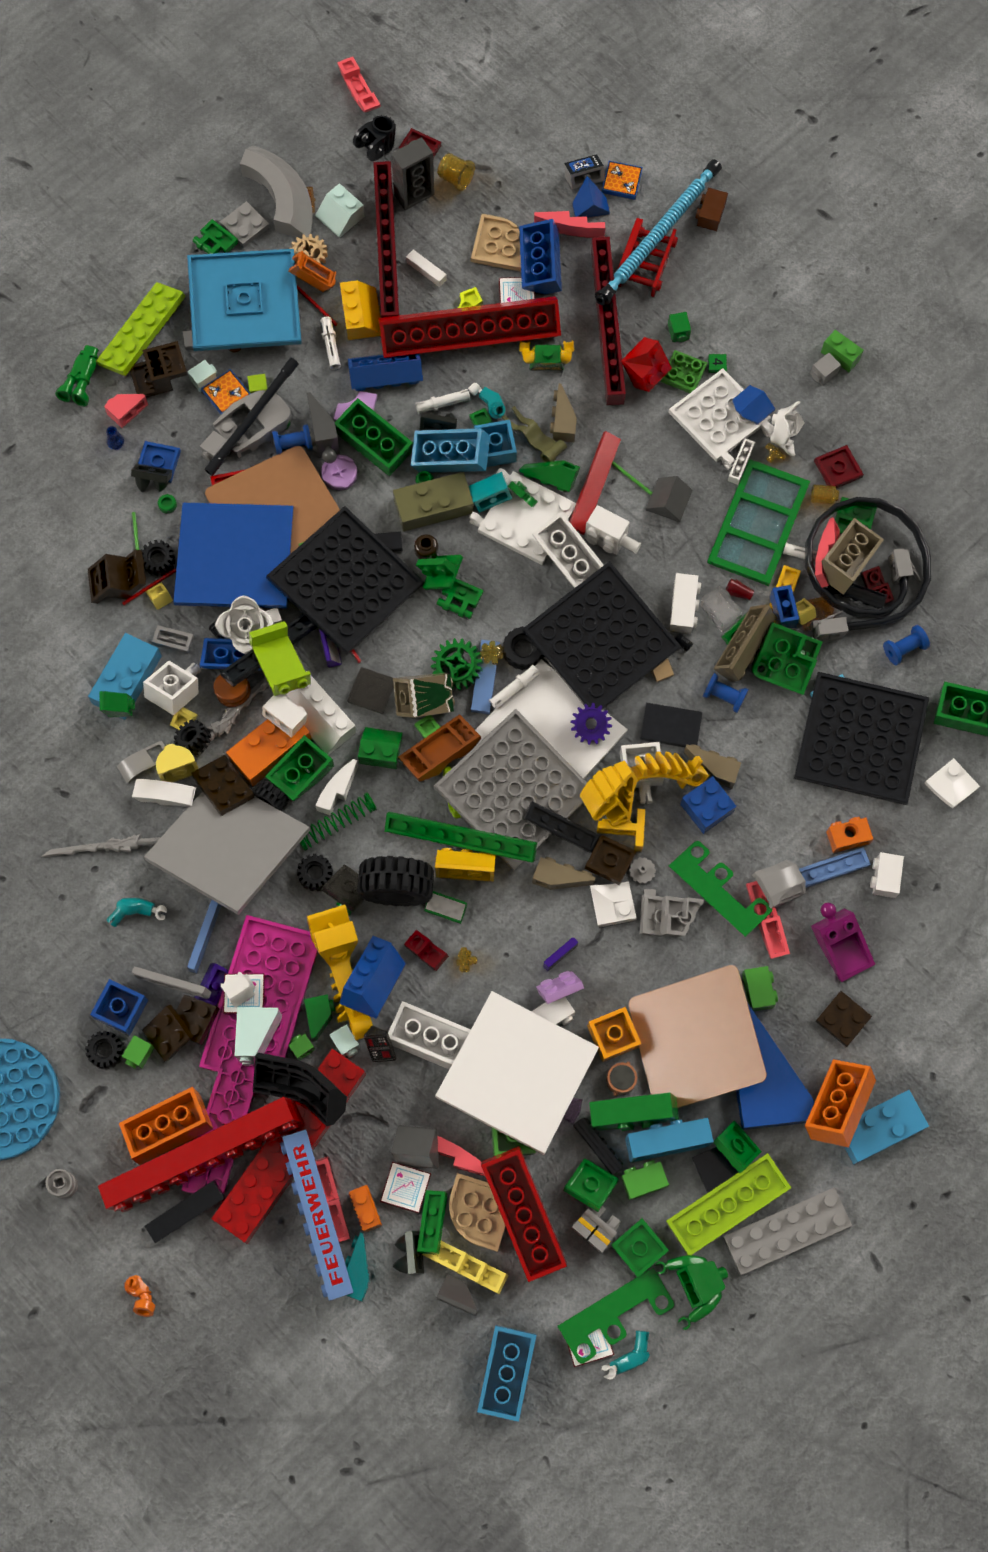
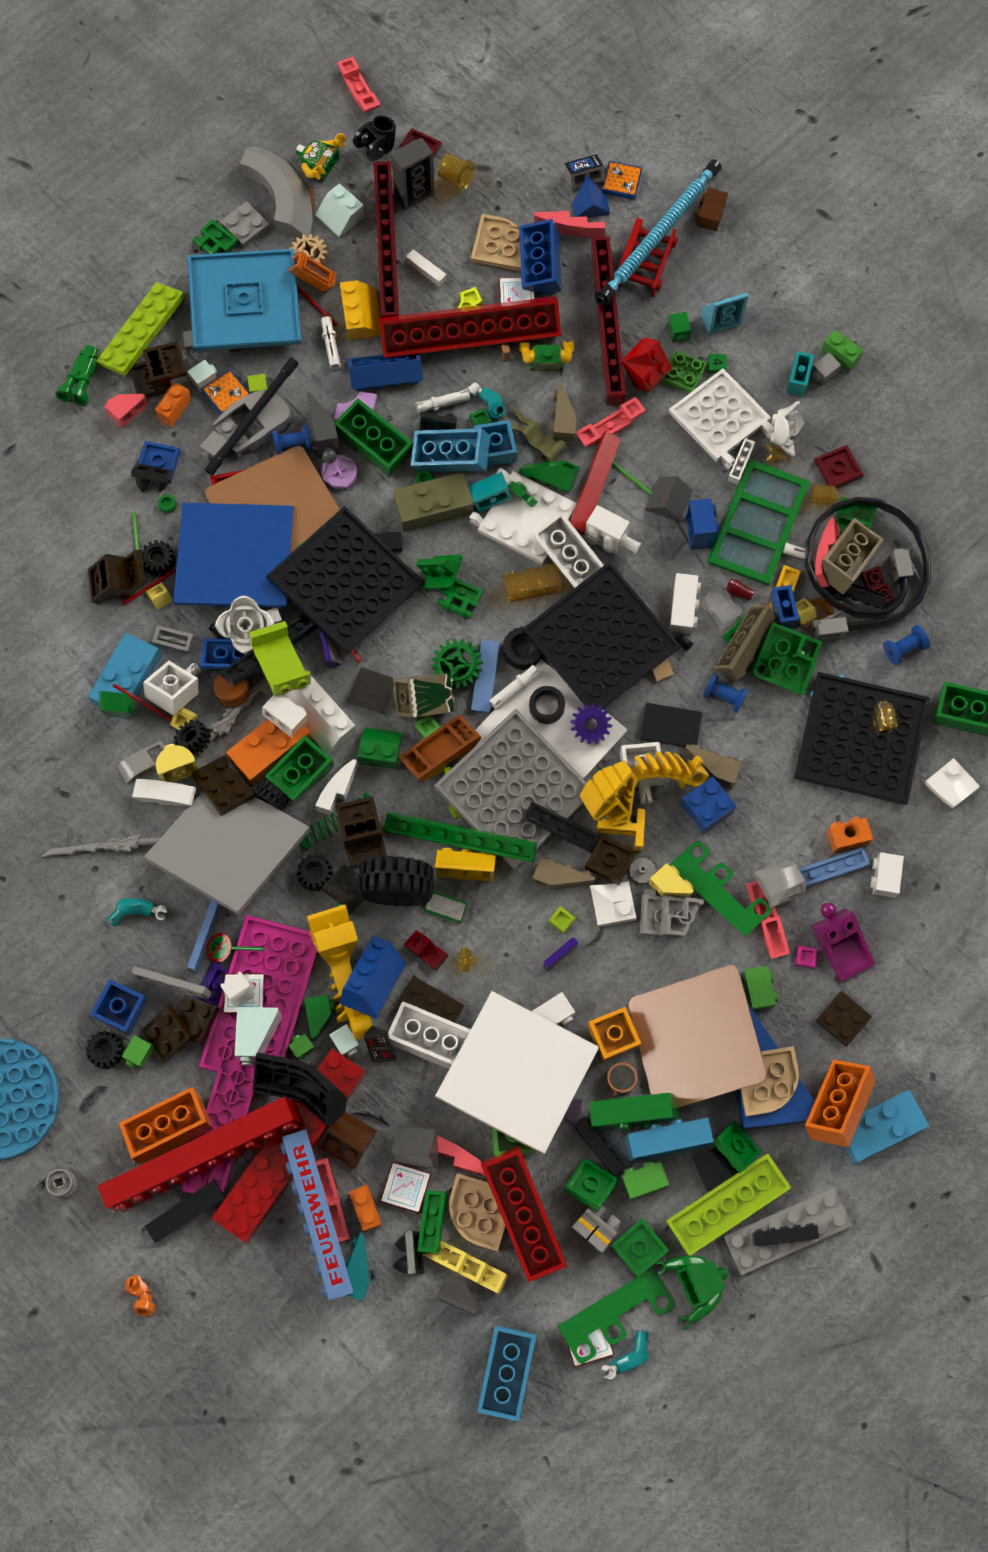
(114, 438): clear blue cone -> none
(143, 702): none -> red axle
(173, 404): none -> orange brick
(220, 947): none -> piece
(320, 156): none -> torso
(348, 1139): none -> reddish brown brick
(360, 830): none -> dark brown bracket
(426, 547): dark brown head -> none
(430, 999): none -> dark brown plate
(491, 652): clear yellow plant -> none
(505, 351): none -> medium nougat tile
(531, 582): none -> clear yellow brick
(551, 691): none -> black tyre
(559, 987): lavender plate -> none
(561, 919): none -> lime tile
(613, 423): none -> coral slope
(669, 883): none -> light yellow slope
(701, 523): none -> blue brick
(724, 313): none -> medium azure slope
(753, 404): blue slope -> none
(778, 1086): none -> tan plate
(785, 1234): none -> black piece
(800, 373): none -> teal brick
(806, 957): none -> dark pink tile
(885, 716): none -> clear yellow brick

